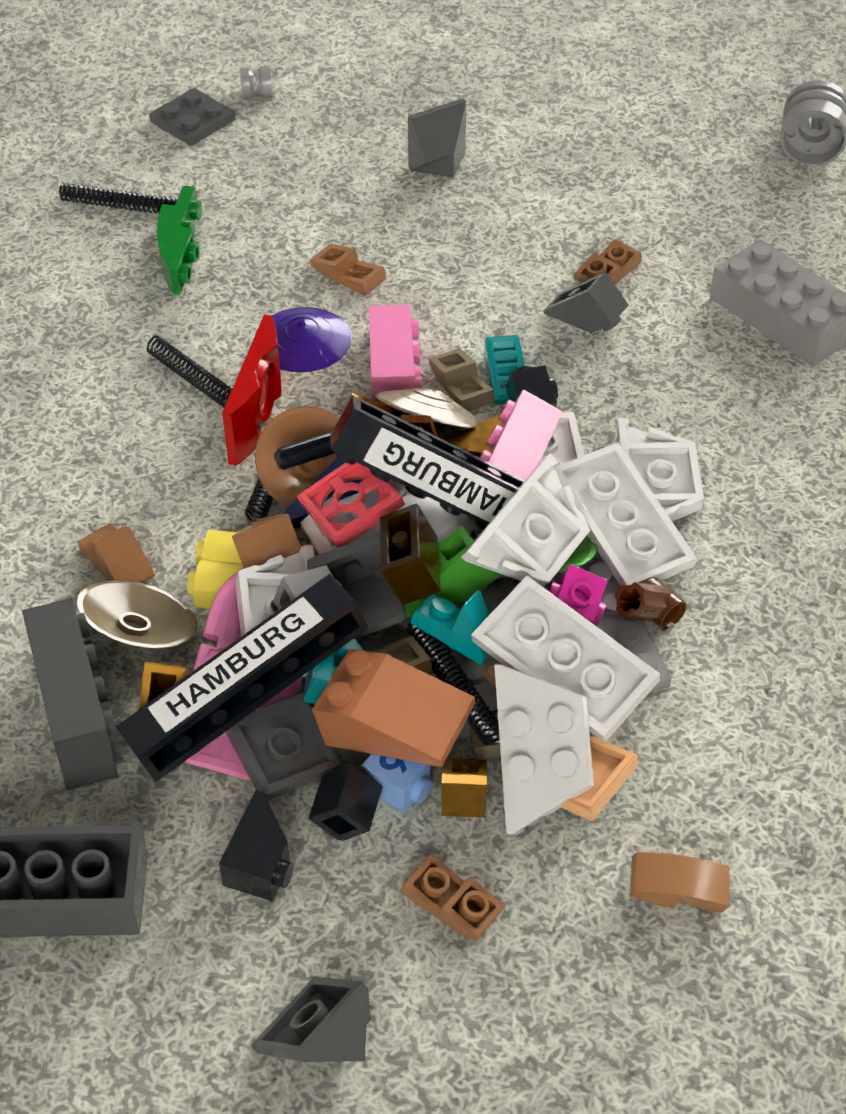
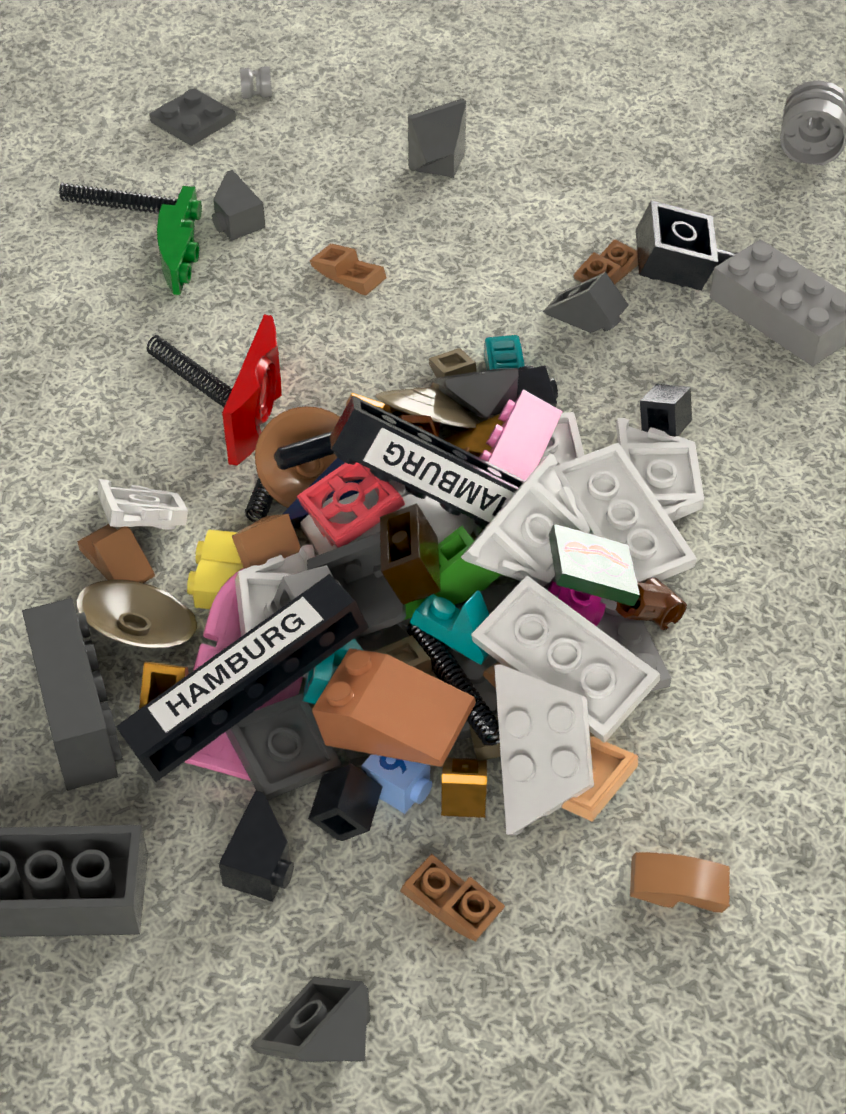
(141, 506): none -> white wing
(237, 208): none -> dark grey slope
(310, 338): dark purple hat -> none
(393, 349): bright pink brick -> none
(481, 391): none -> dark grey slope
(593, 565): none -> tile
(666, 409): none -> black brick
(677, 246): none -> black brick

